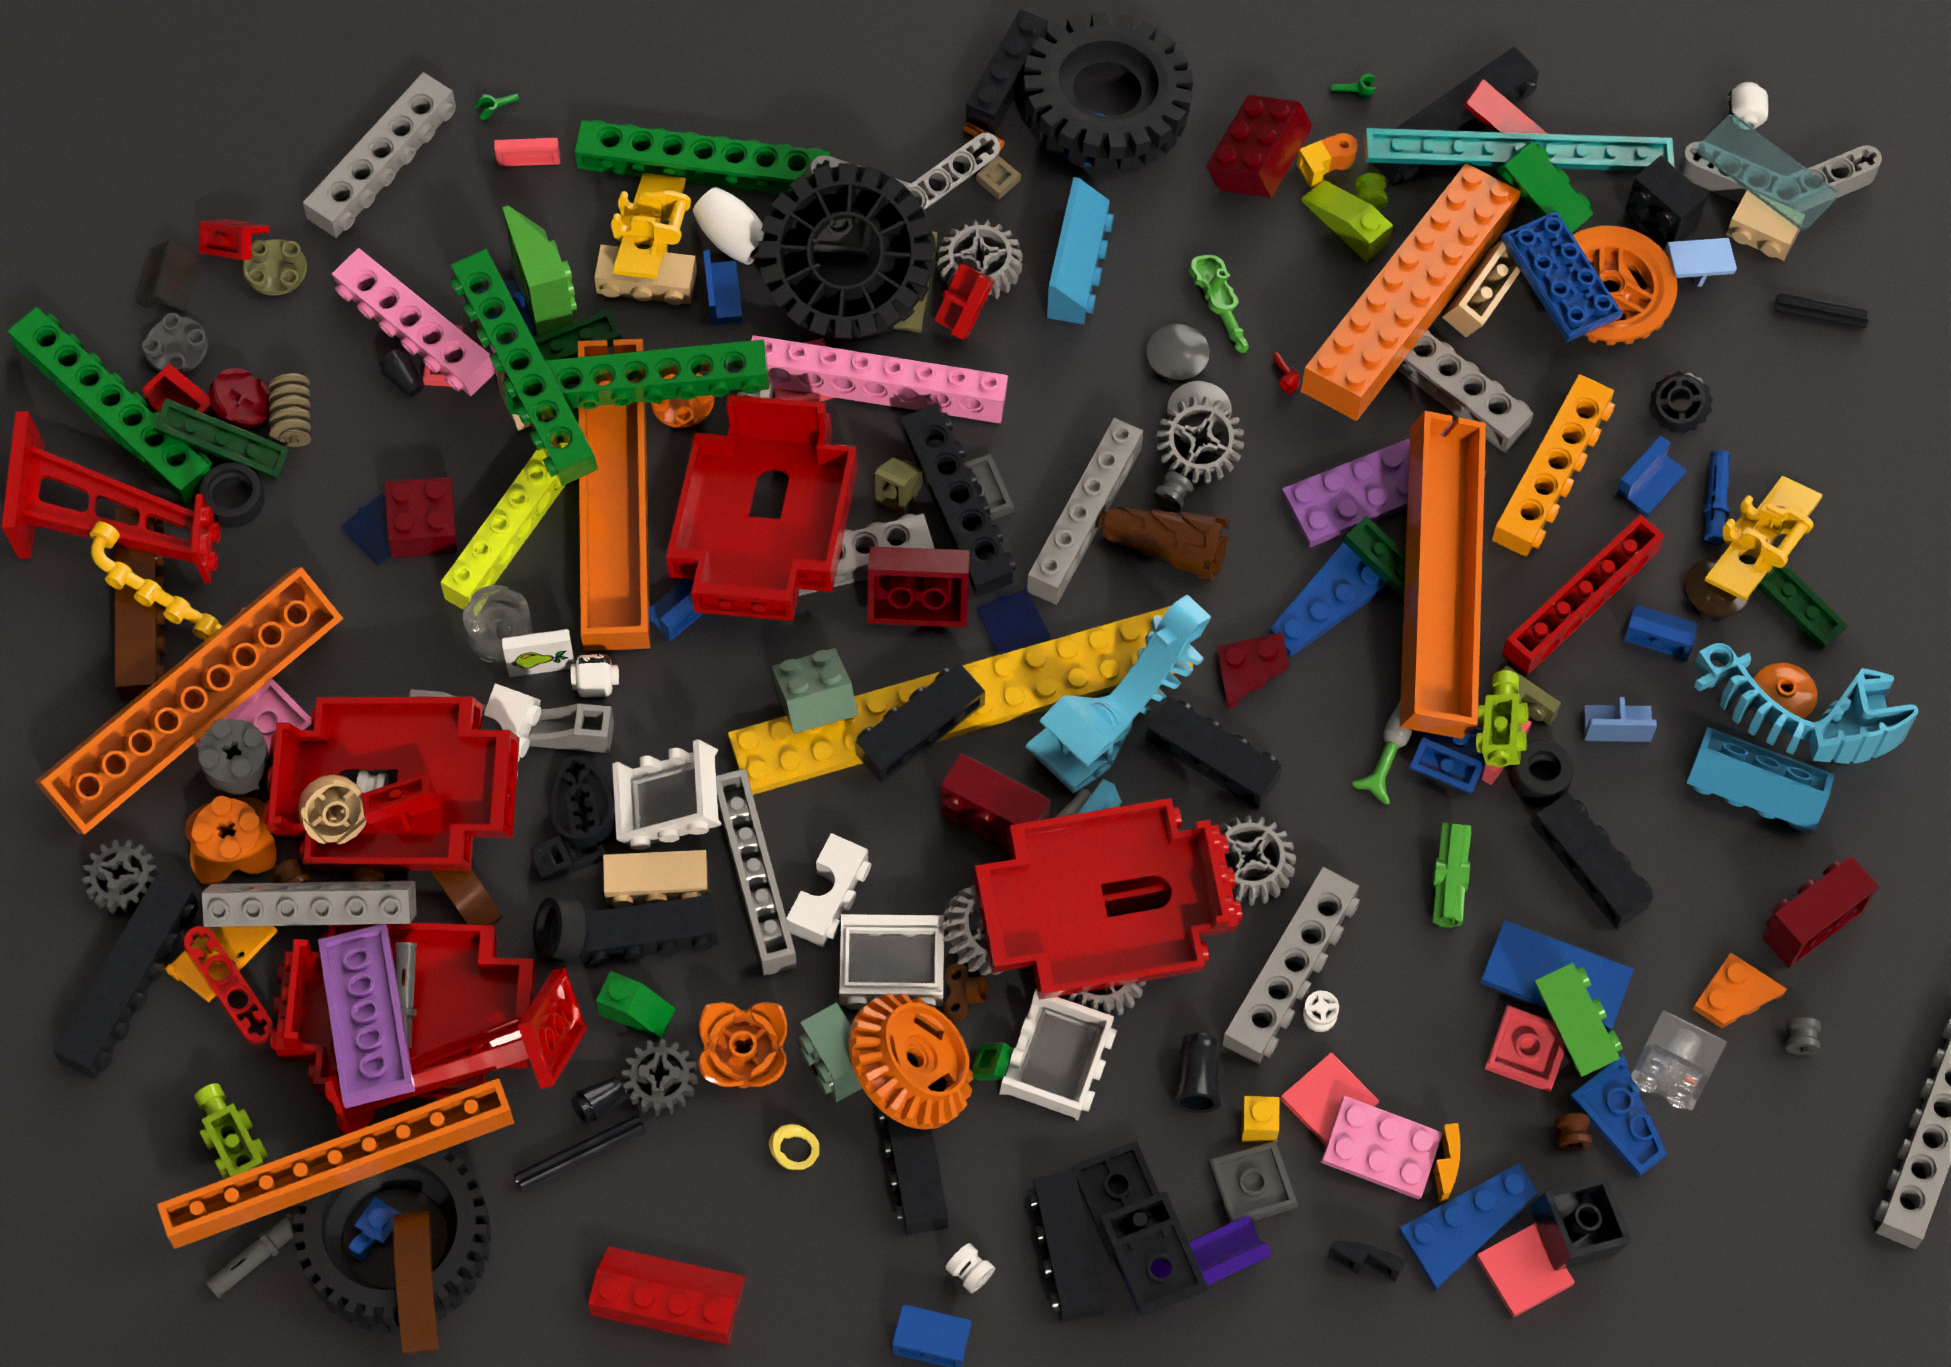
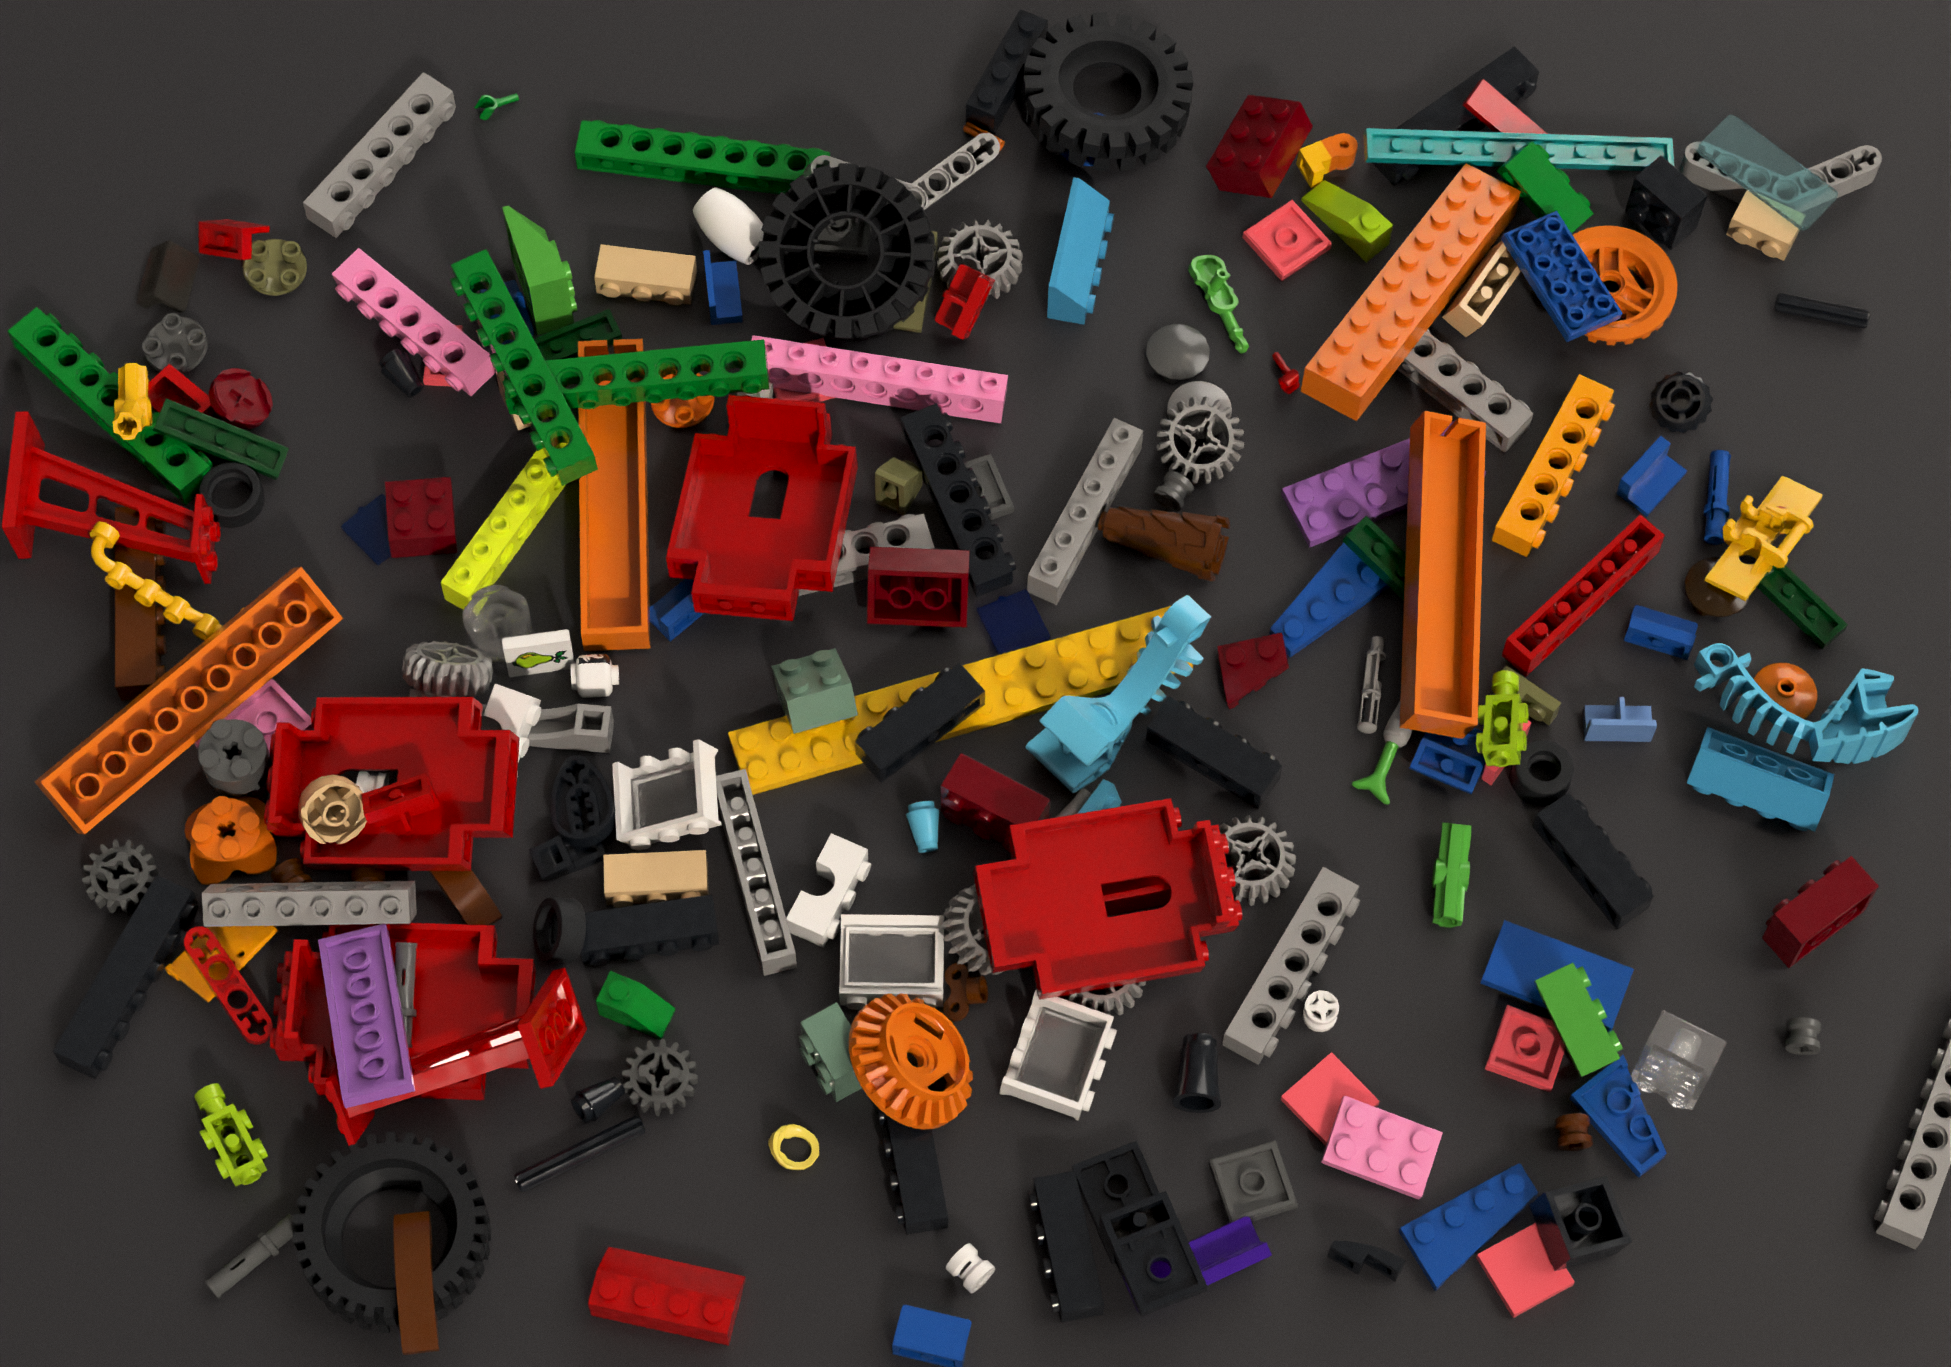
(133, 405): none -> yellow piece
(289, 410): dark tan piece -> none
(335, 1163): orange brick -> none
(375, 1227): blue plate -> none
(447, 669): none -> light grey gear
(527, 152): coral tile -> none
(640, 224): yellow piece -> none
(725, 1027): orange brick -> none
(924, 824): none -> medium azure cone
(991, 1061): green plate -> none
(998, 177): dark tan plate -> none
(1260, 1119): yellow brick -> none
(1287, 240): none -> coral tile
(1361, 88): green hand -> none
(1371, 189): clear neon green wheel -> none
(1371, 686): none -> light grey piece
(1447, 1169): light orange slope -> none
(1701, 258): light blue panel -> none
(1736, 992): orange wing -> none
(1748, 103): white head -> none

